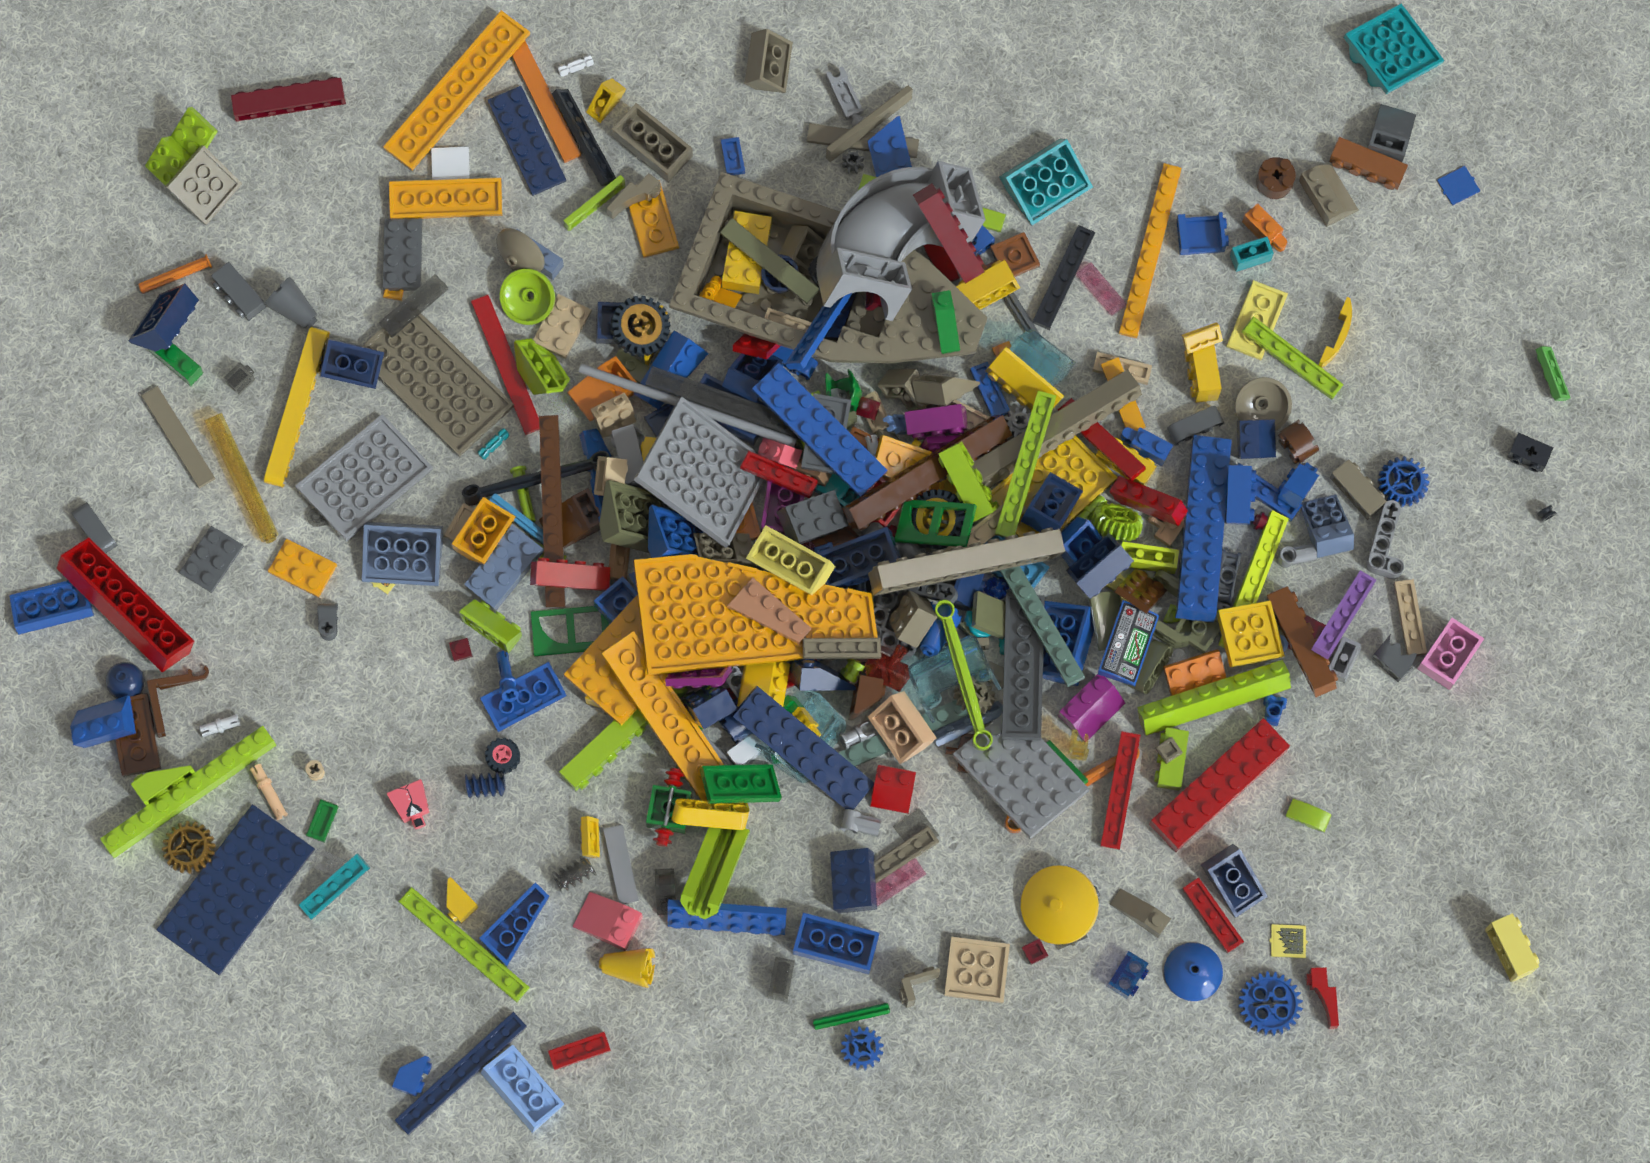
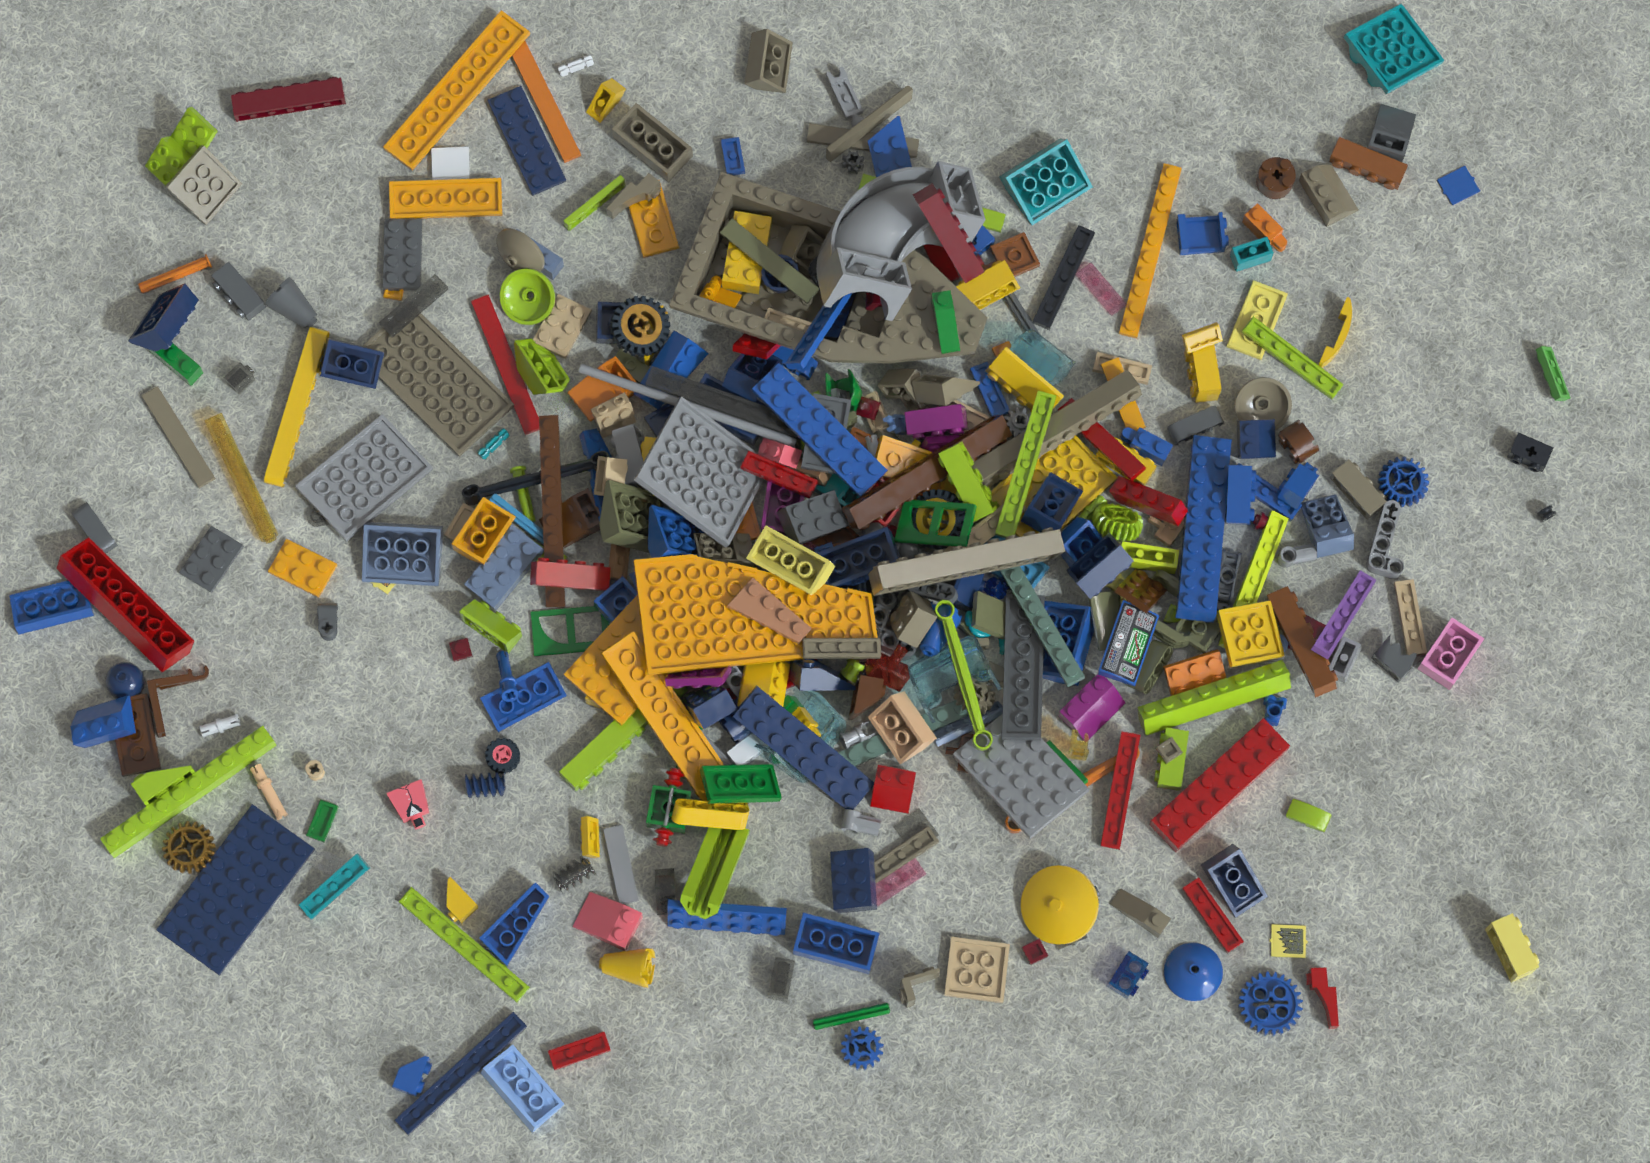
(584, 136): black plate -> none

